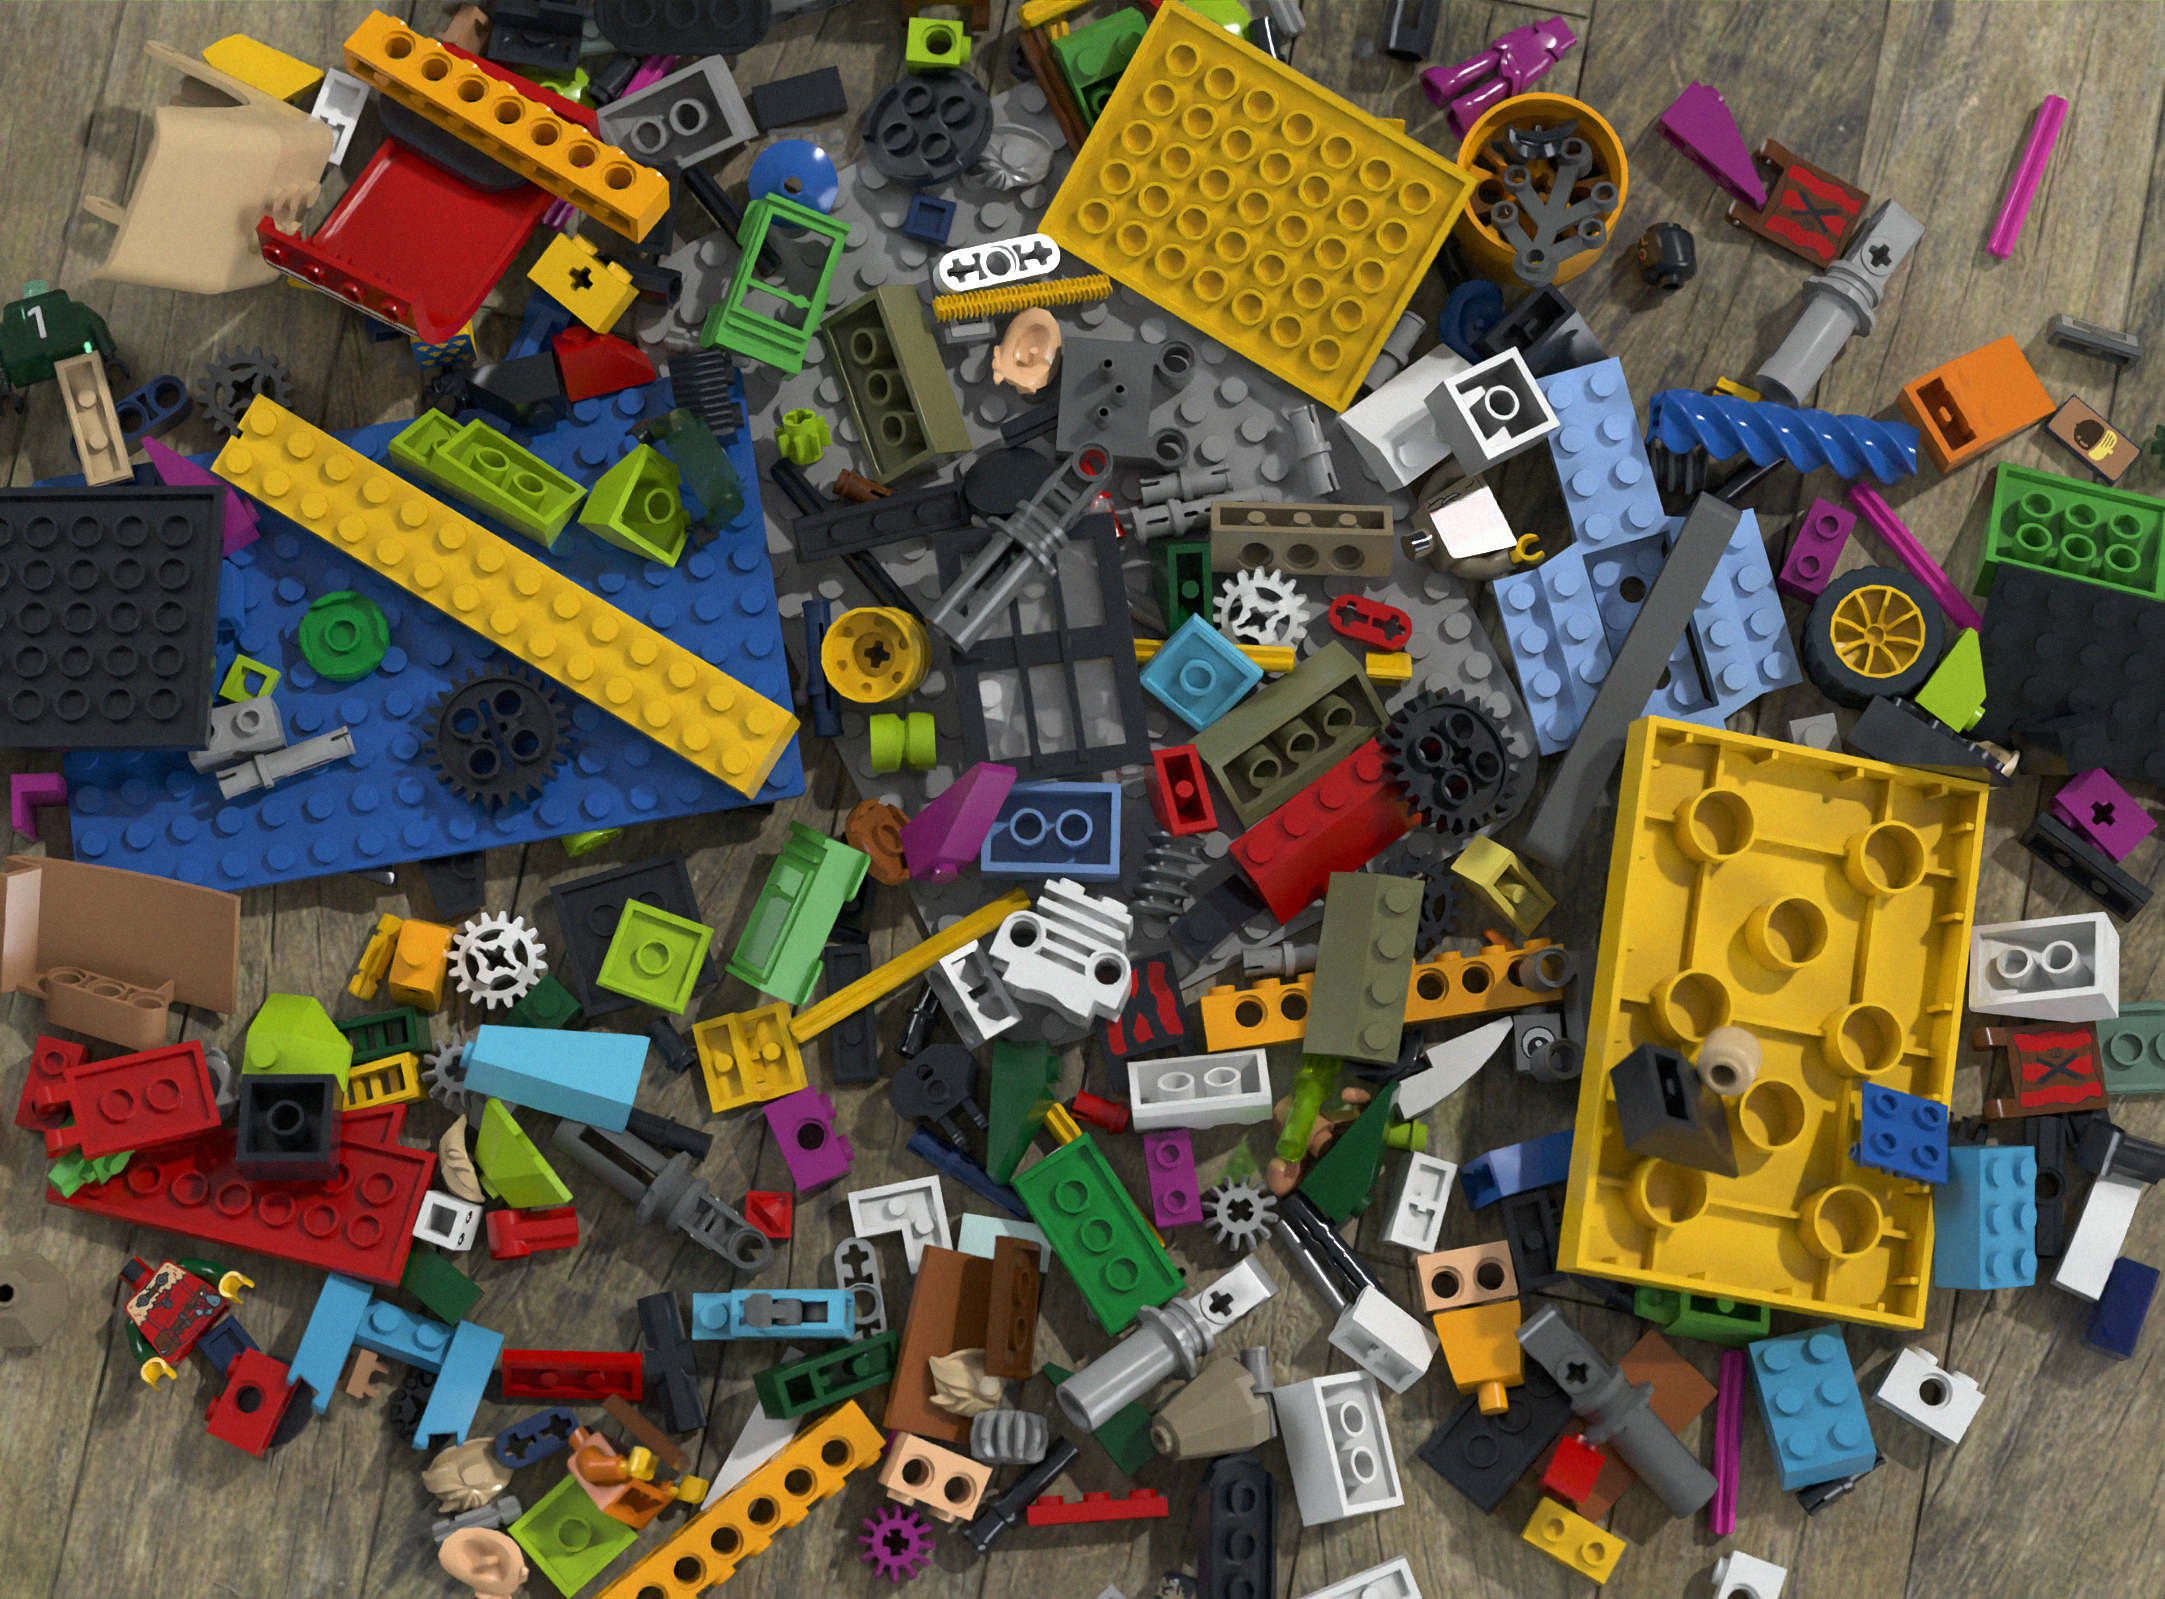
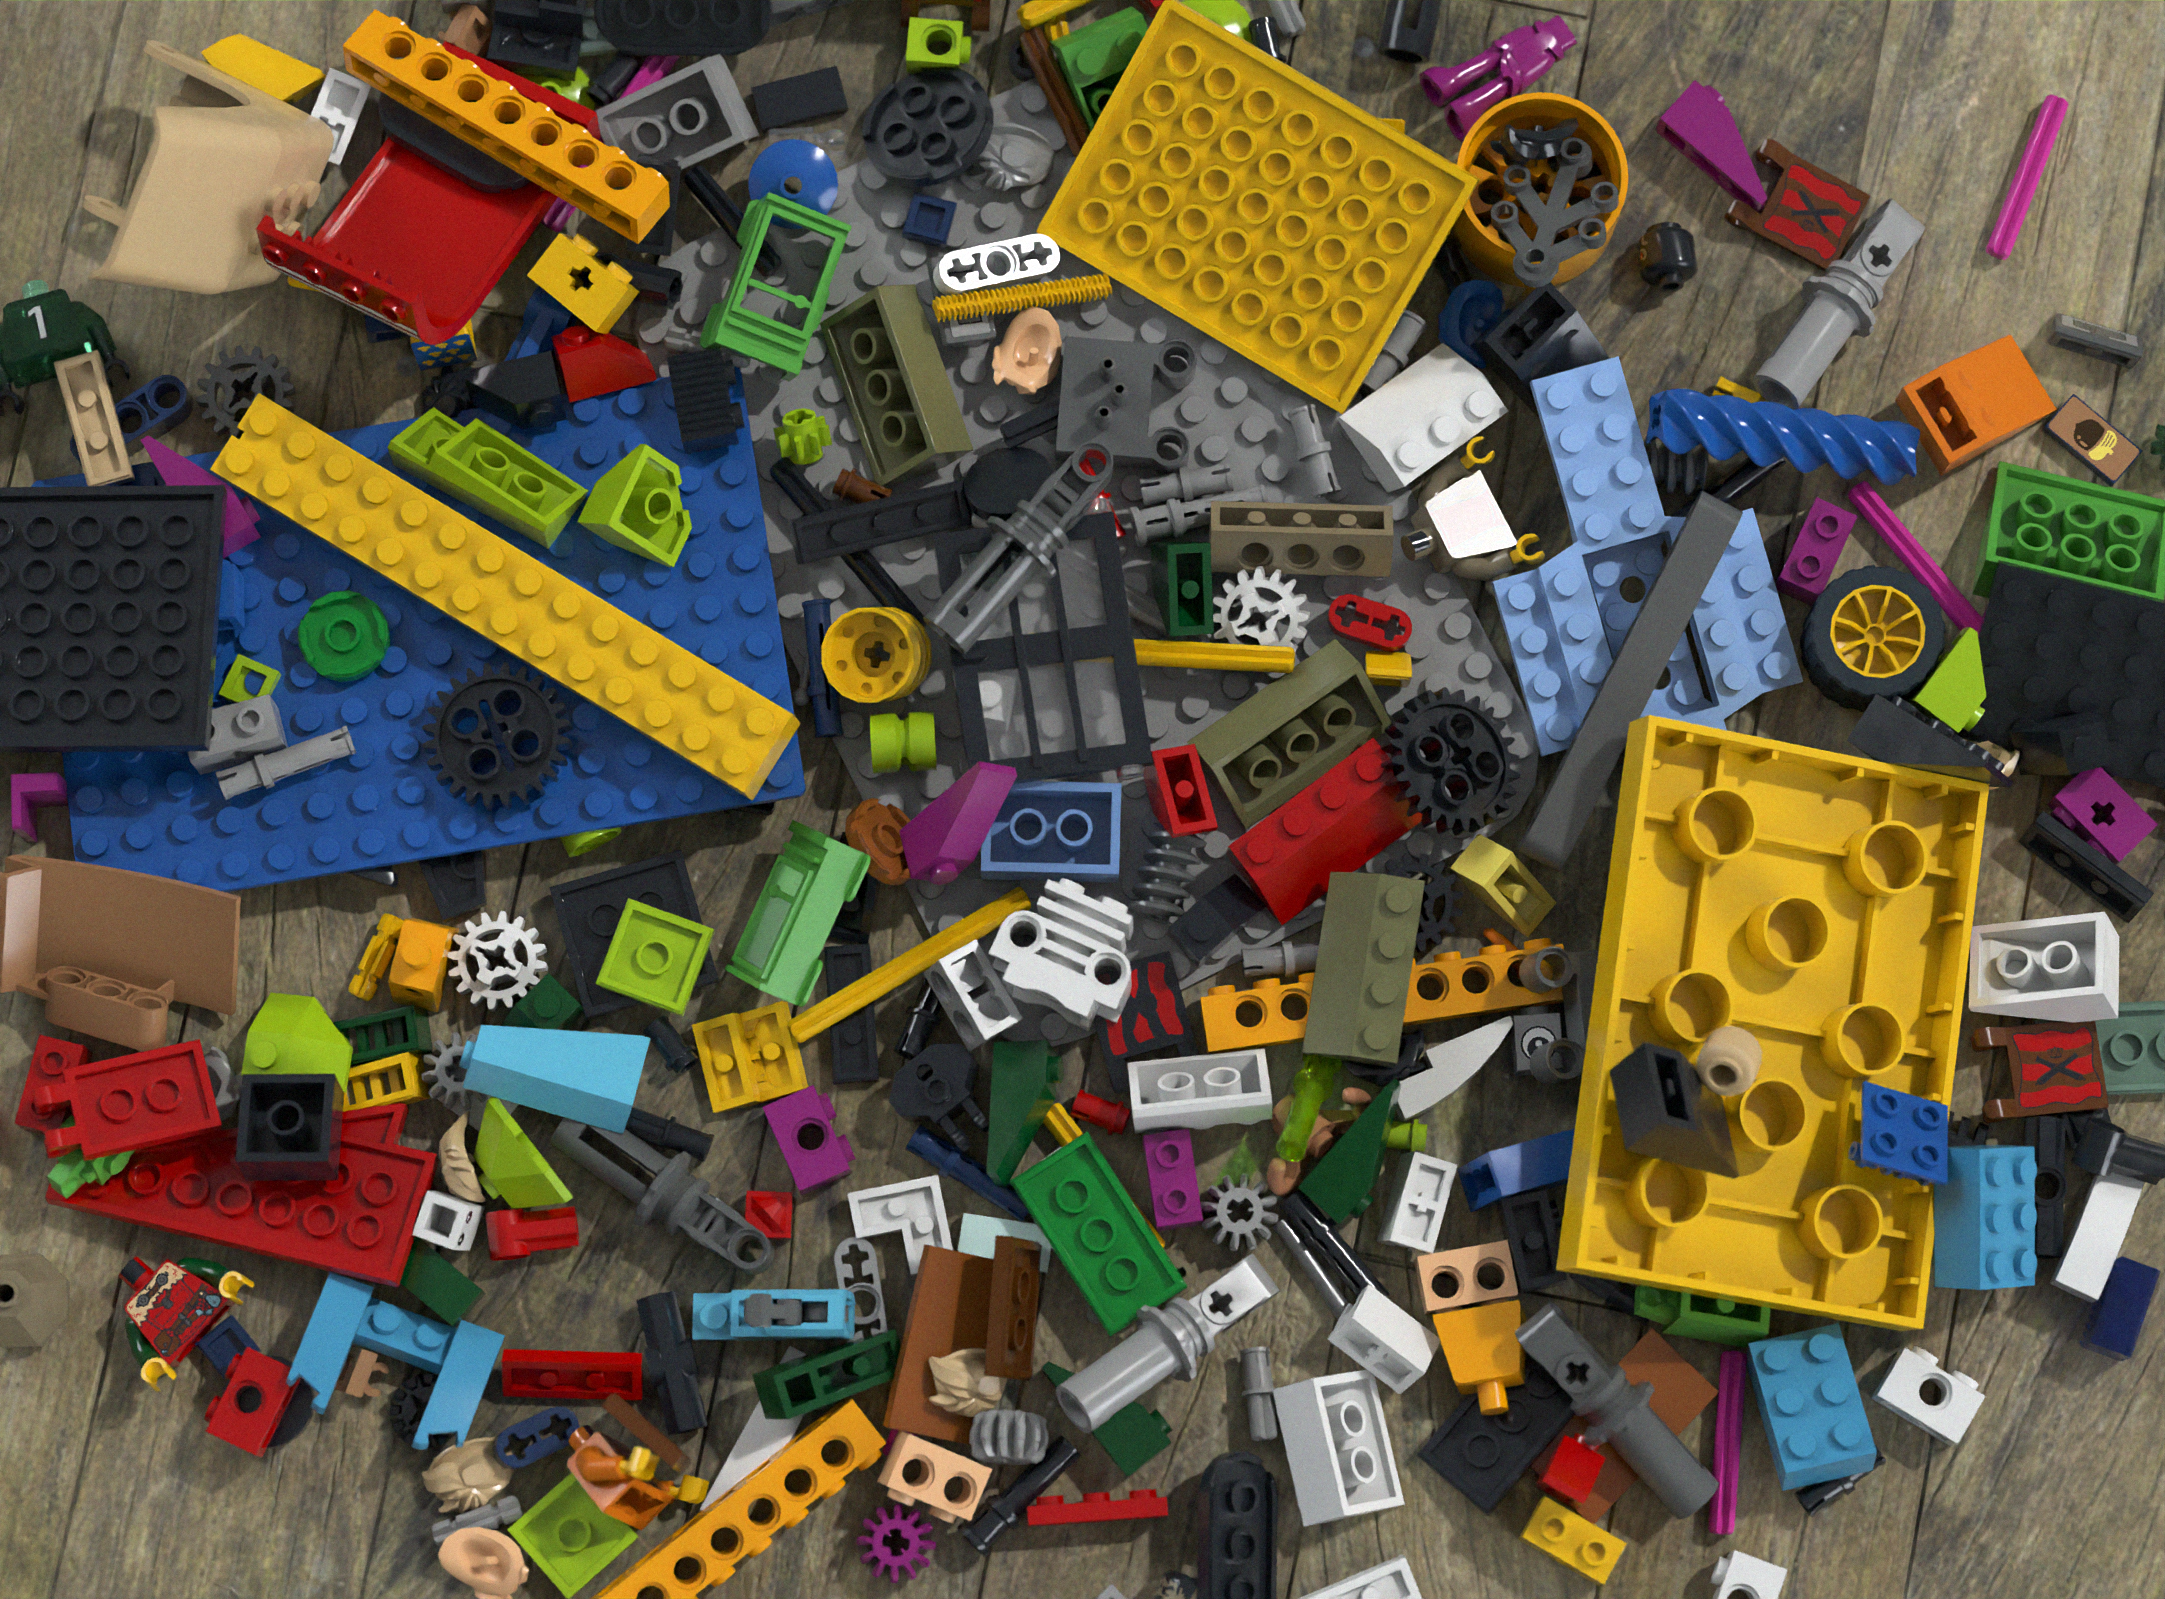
(702, 464): clear green torso -> none
(1199, 674): medium azure tile -> none
(1212, 1415): dark tan cone -> none
(1491, 412): light grey brick -> none
(1814, 732): light grey brick -> none

